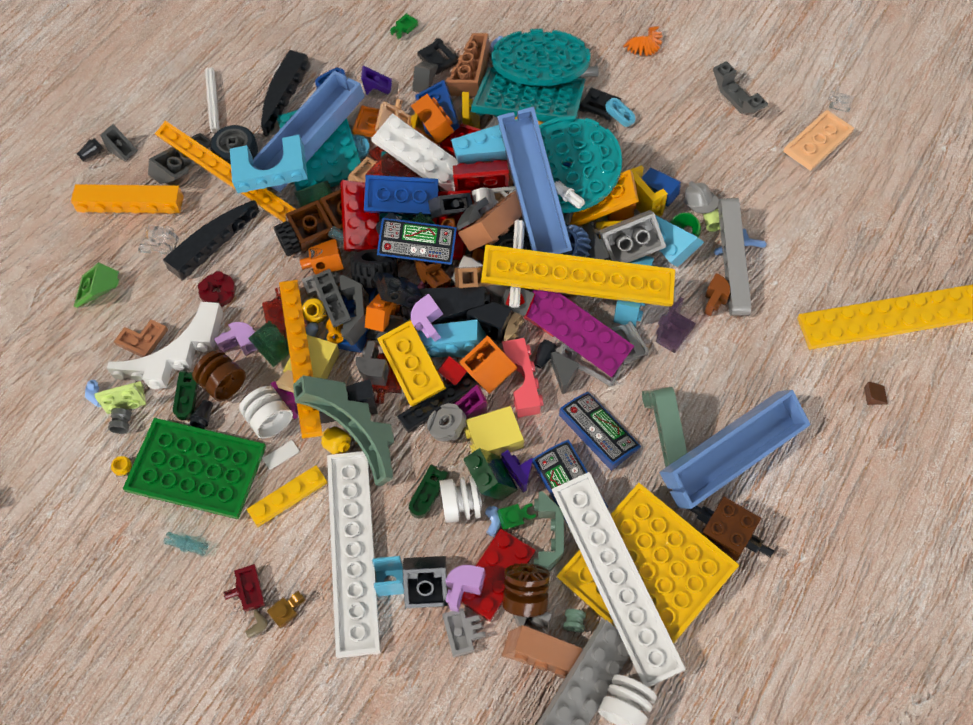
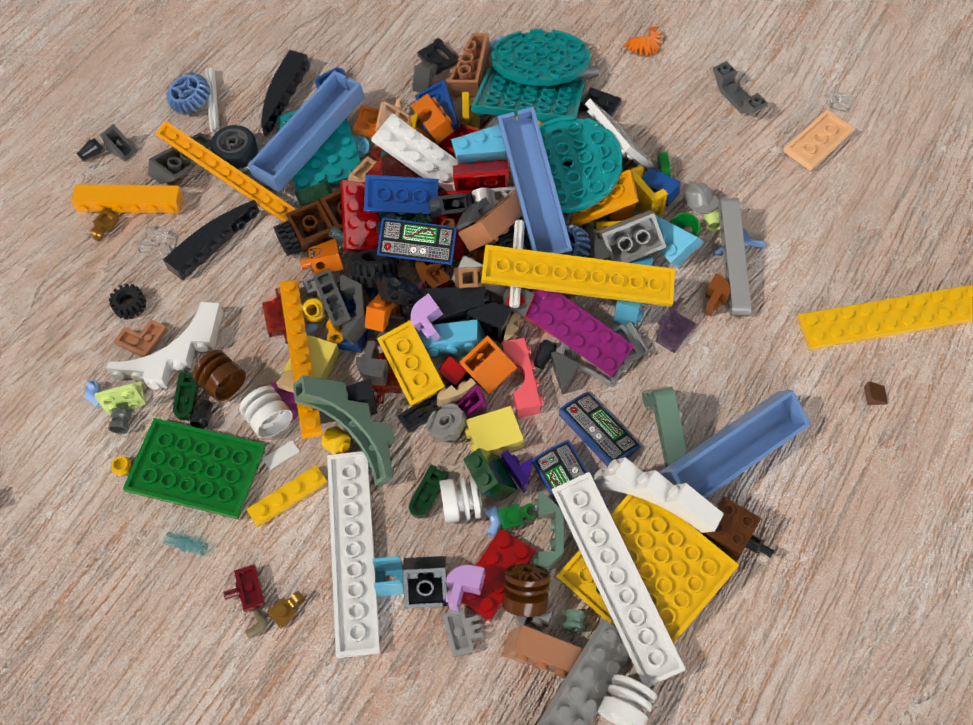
(95, 283): bright green slope -> none
(104, 222): none -> pearl gold plate
(131, 309): none -> black tyre
(188, 93): none -> medium blue gear
(213, 281): dark red plate -> none
(237, 335): lavender brick -> none
(270, 343): clear green brick -> none
(290, 169): medium azure arch -> none
(375, 80): dark purple slope -> none
(404, 24): green plate -> none
(452, 395): none -> tan slope
(569, 195): white axle -> none
(620, 112): medium azure plate -> none
(627, 144): none -> white piece
(653, 487): none -> white arch
(663, 163): none -> green beam

